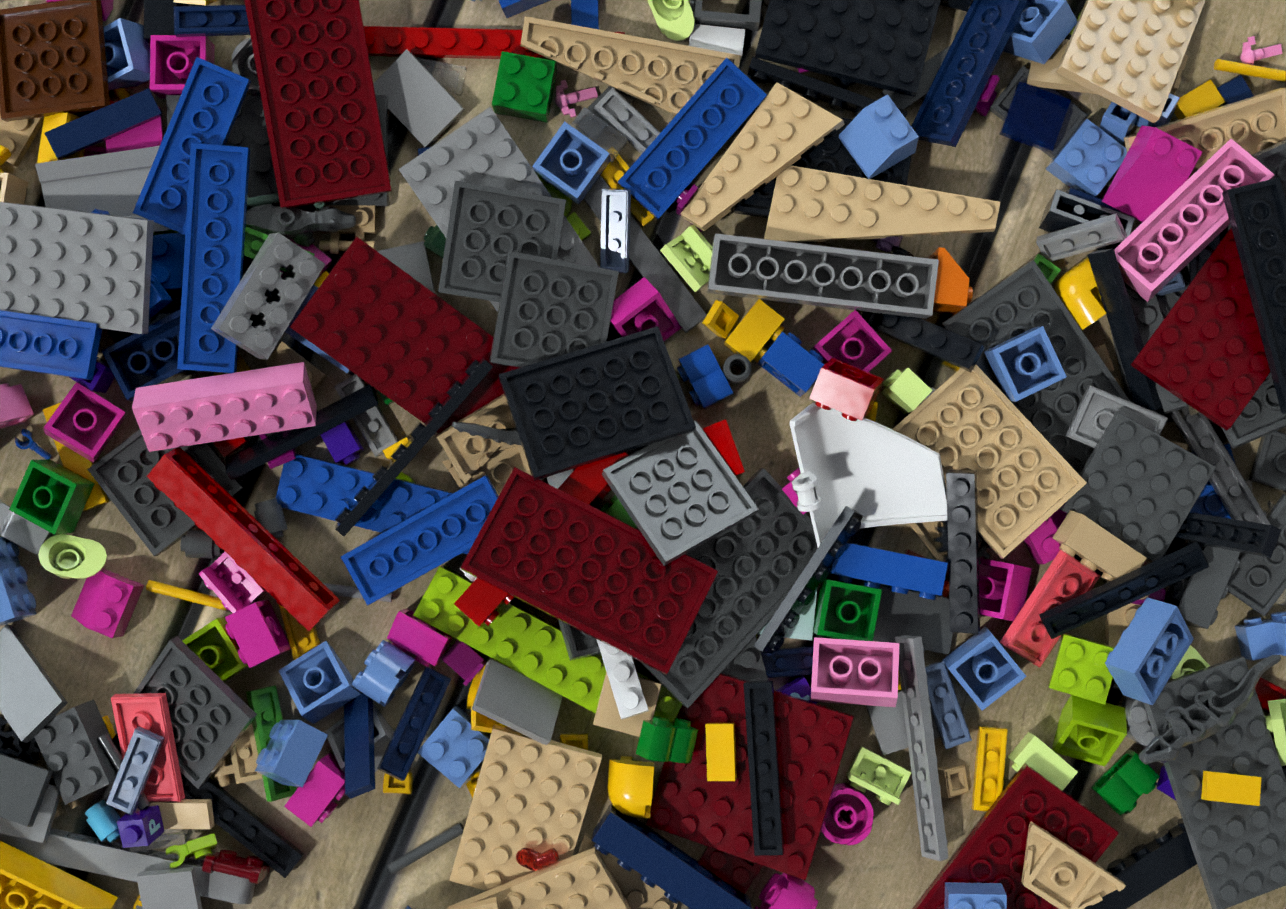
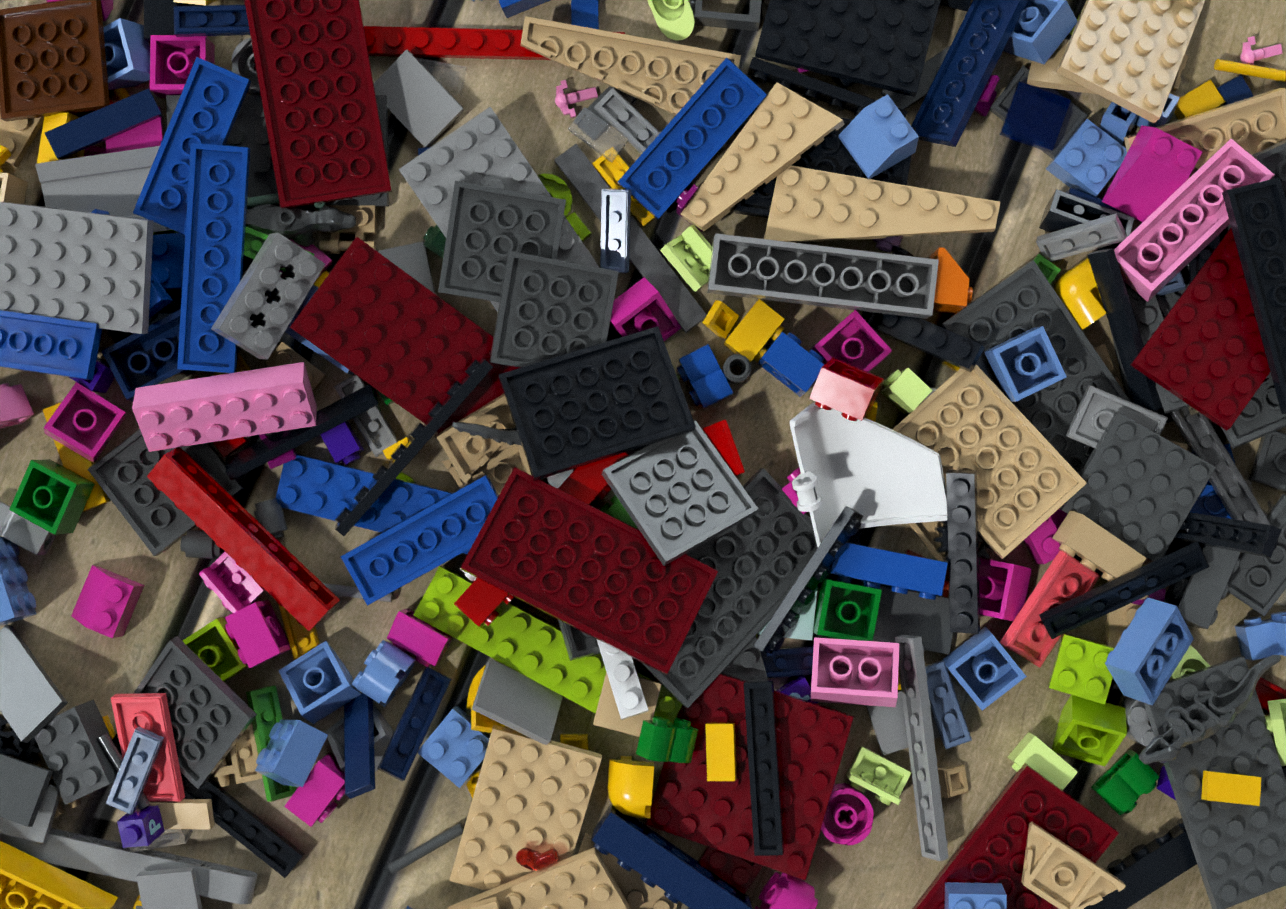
(31, 444): blue hand -> none
(72, 556): yellowish green piece -> none
(103, 821): medium azure brick -> none
(185, 594): yellow bar -> none
(198, 847): lime plate -> none
(228, 863): dark red plate -> none
(393, 785): yellow tile -> none
(464, 661): magenta bracket -> none
(524, 87): green brick -> none
(571, 163): medium blue brick -> none
(718, 39): white tile -> none
(989, 766): yellow tile -> none

